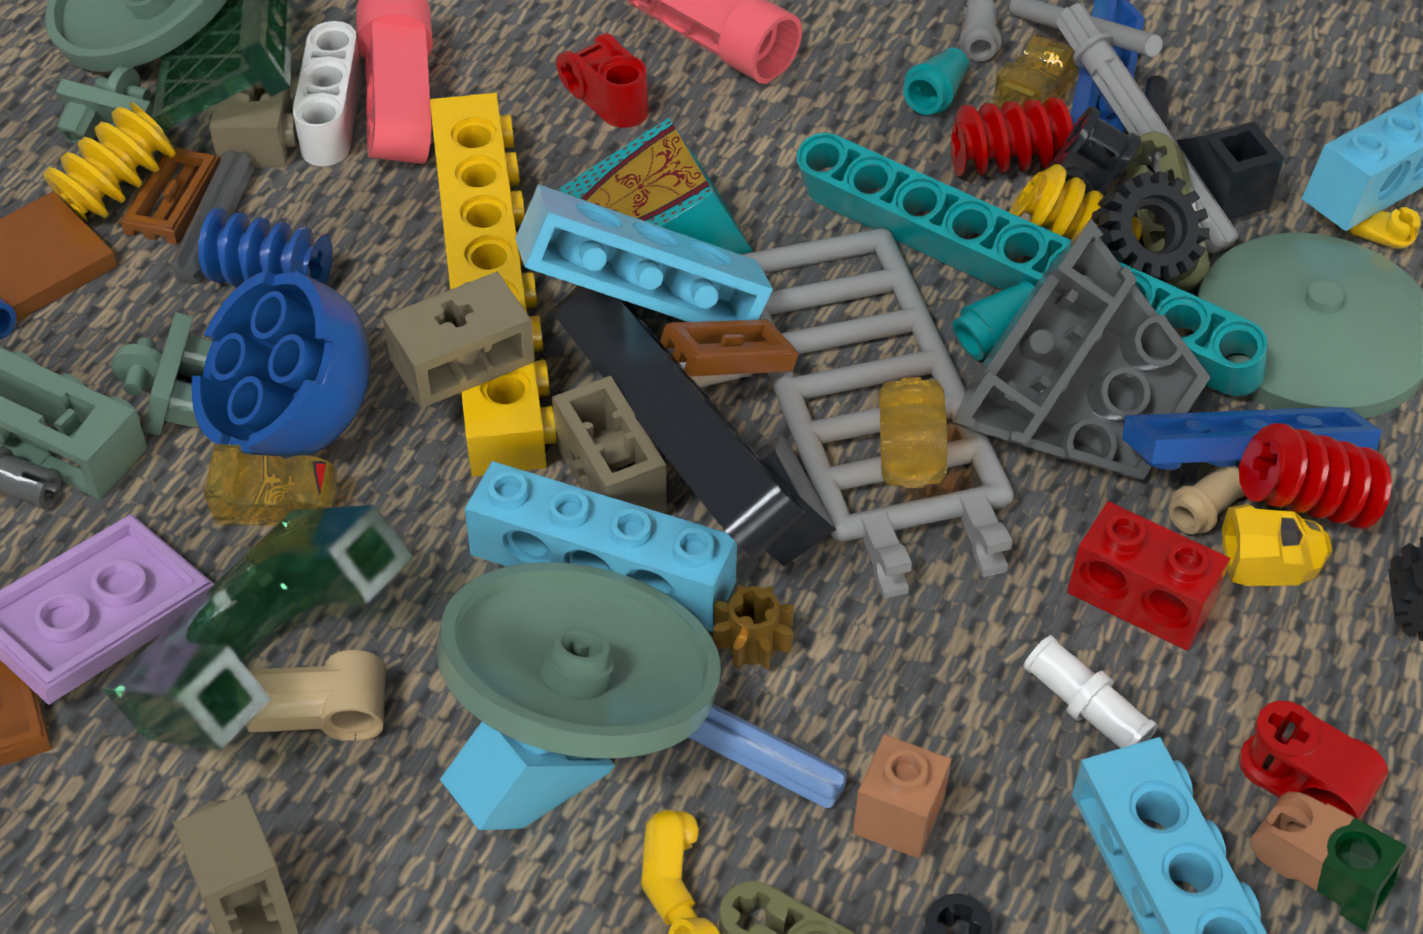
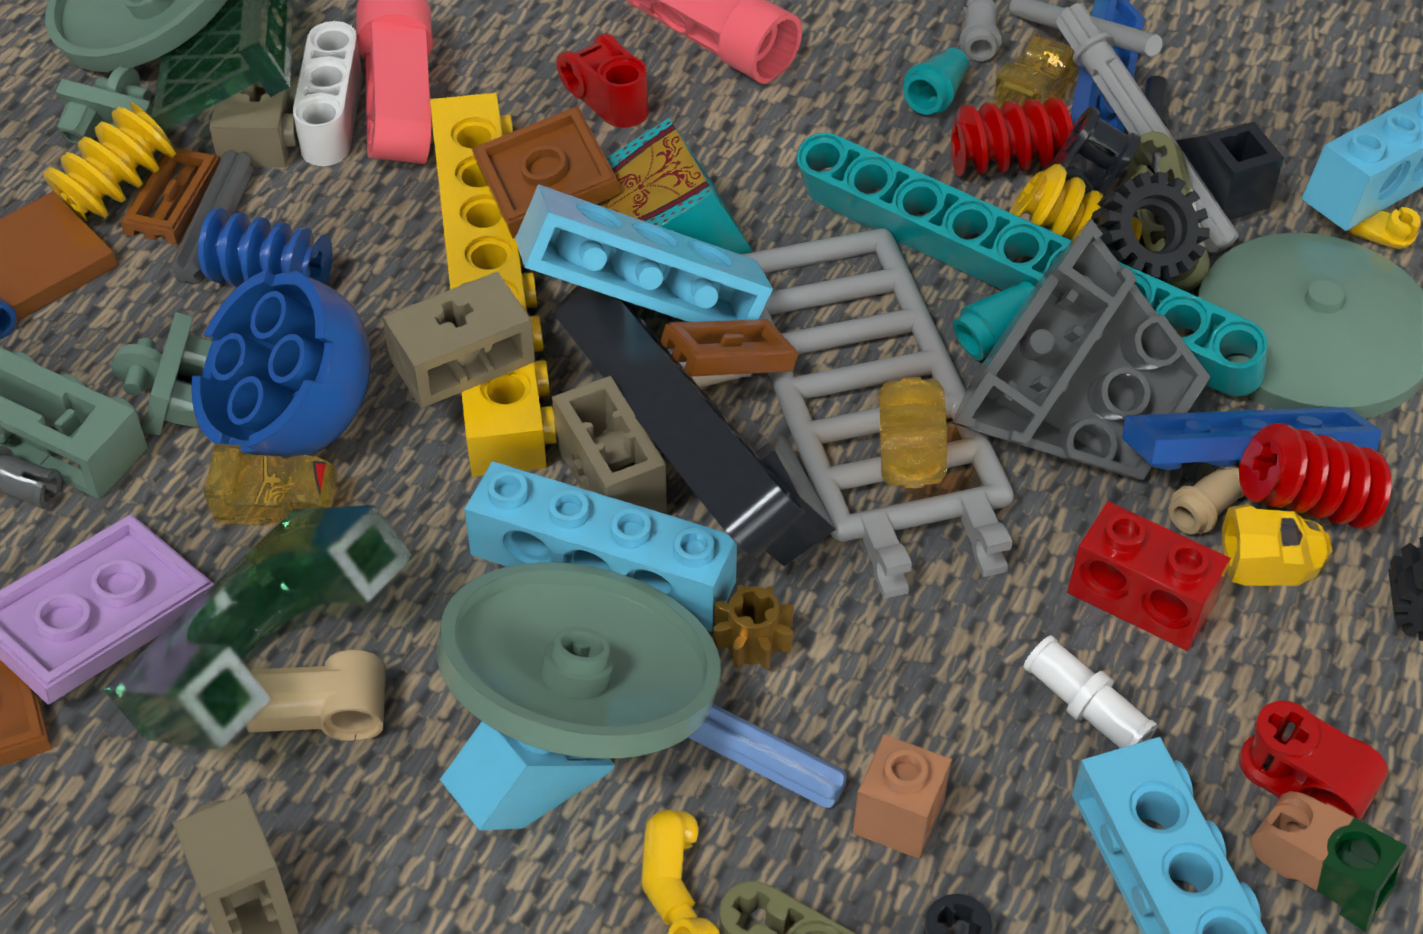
(550, 153): none -> dark orange tile

